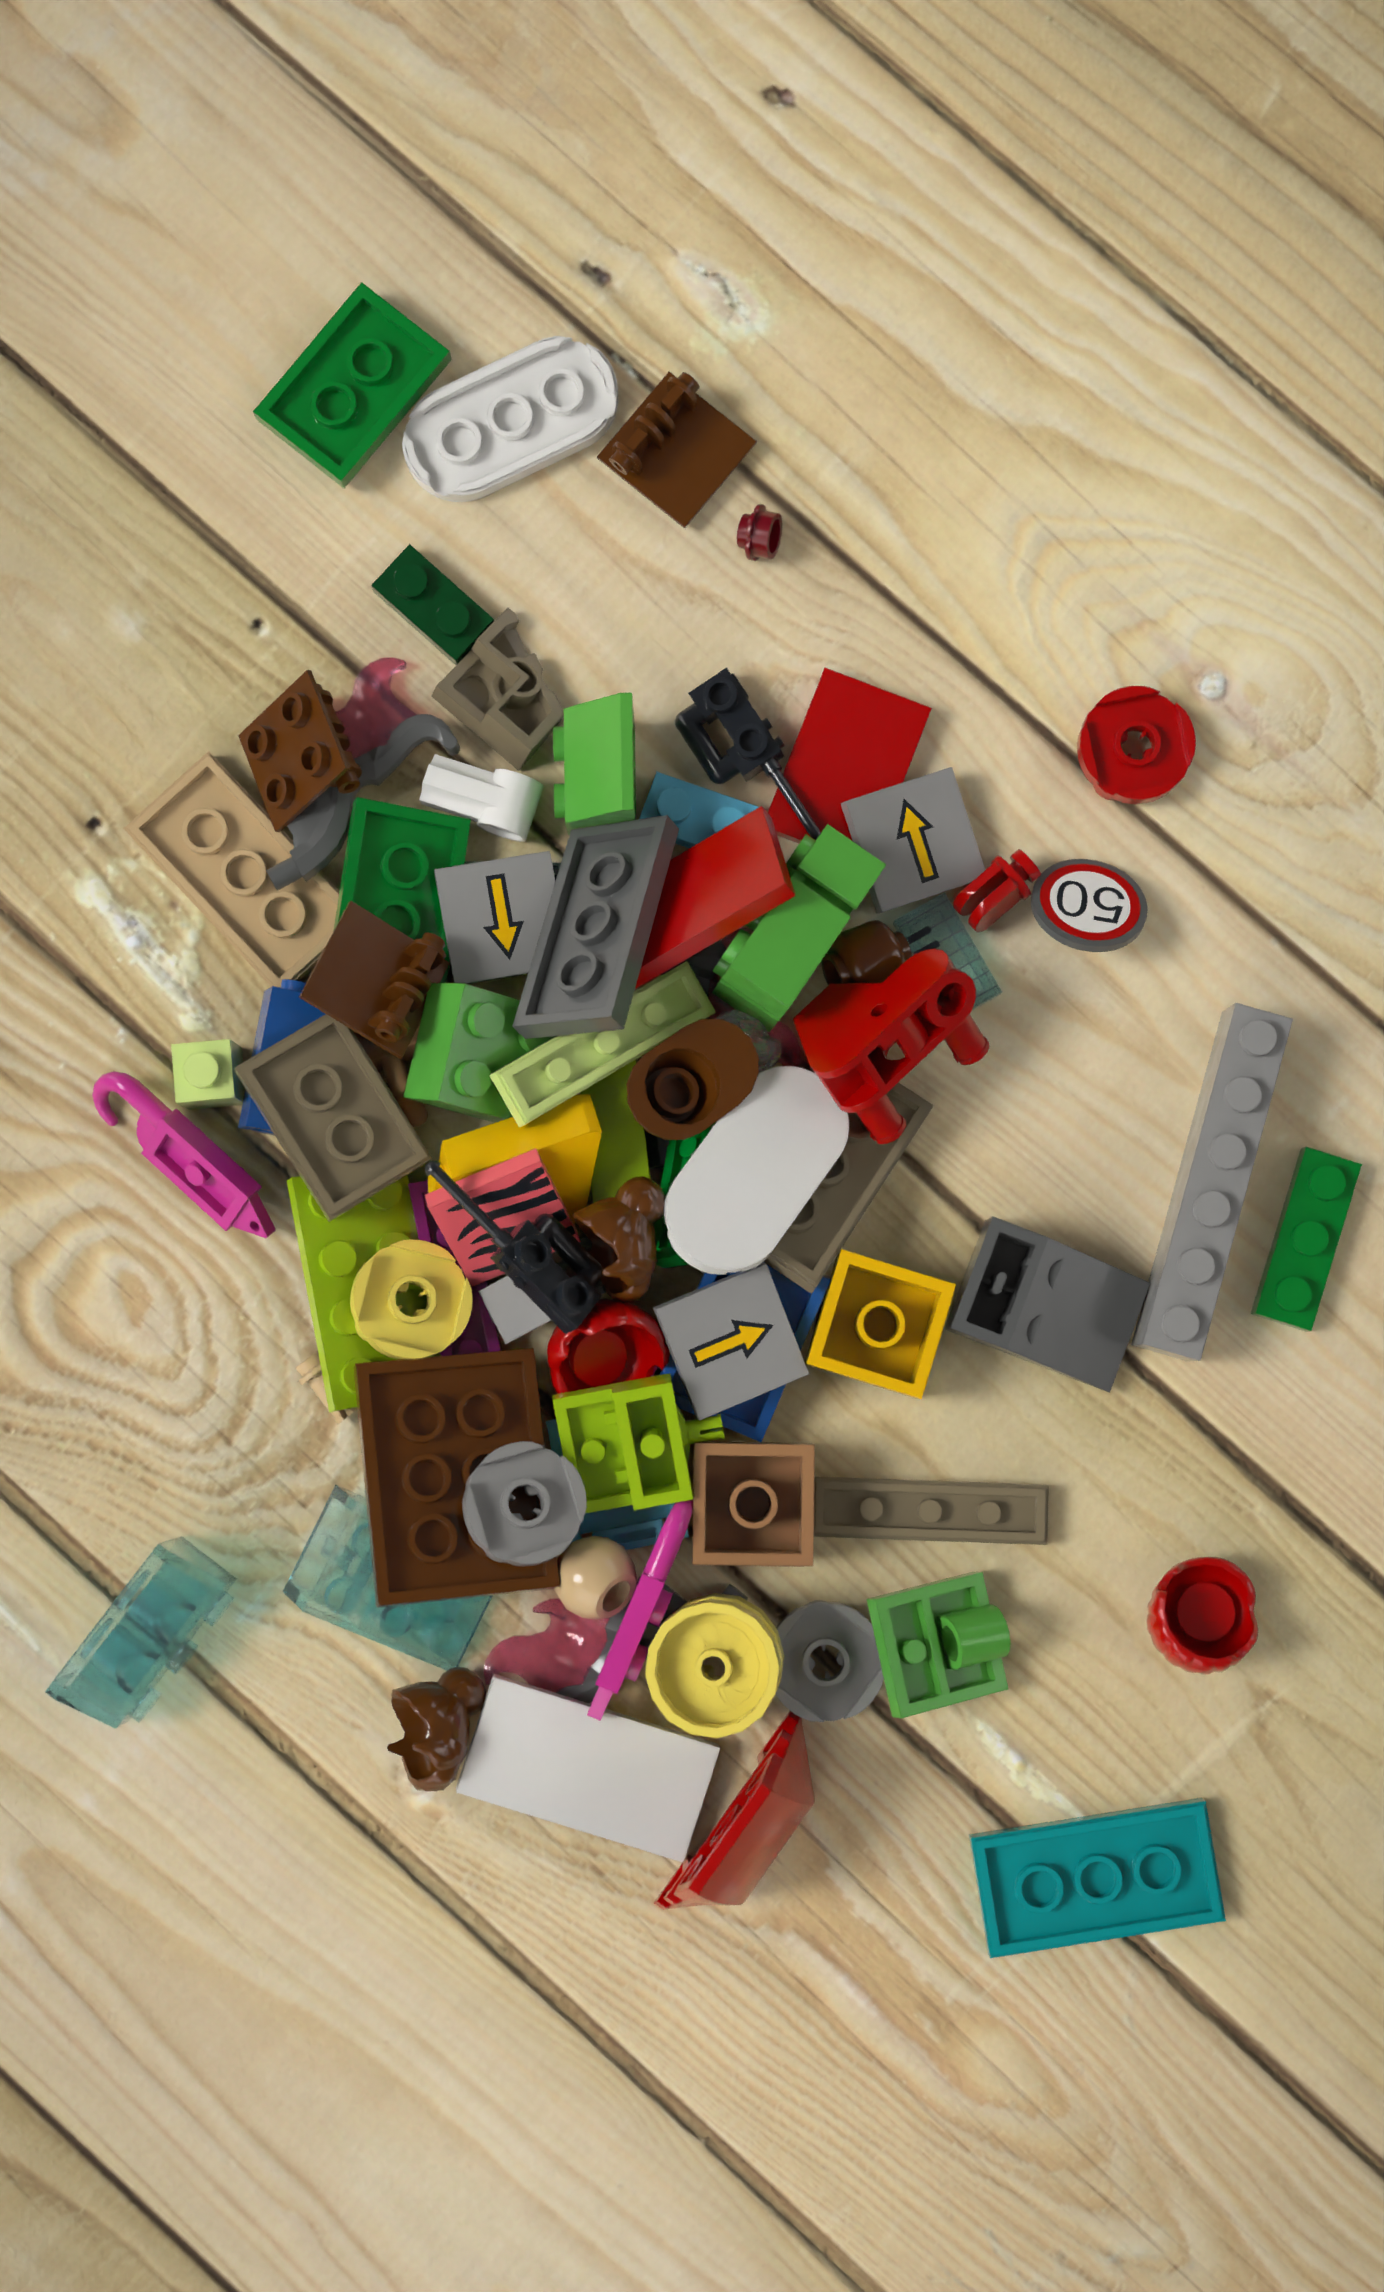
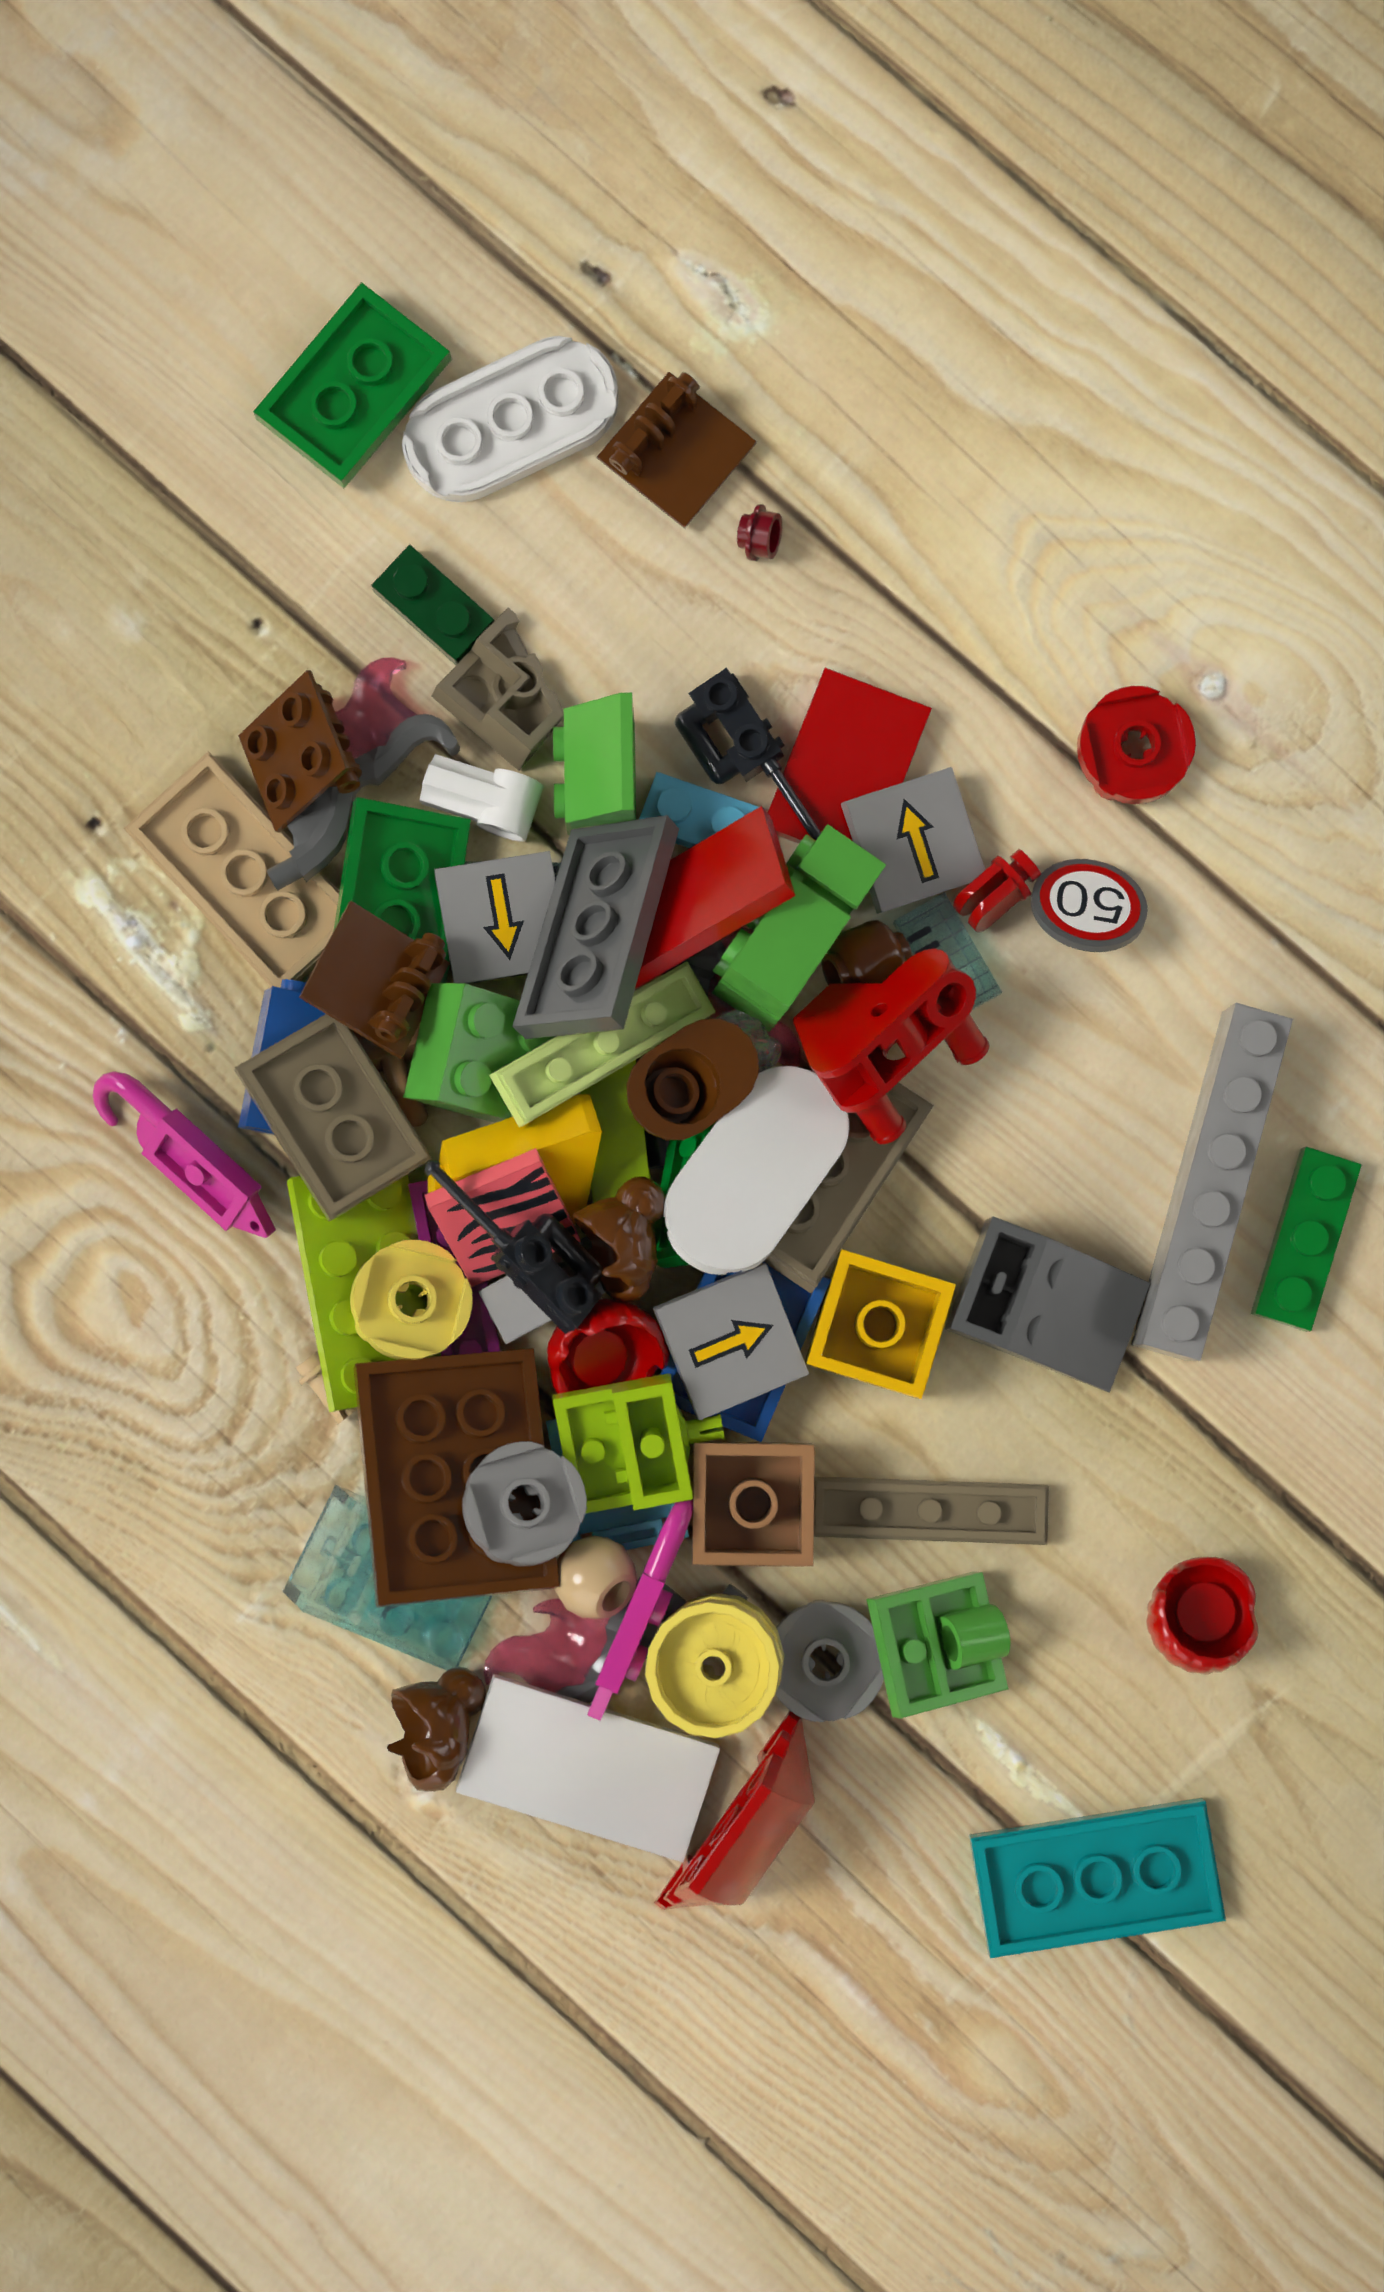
(144, 1634): clear light blue slope -> none
(207, 1074): yellowish green brick -> none

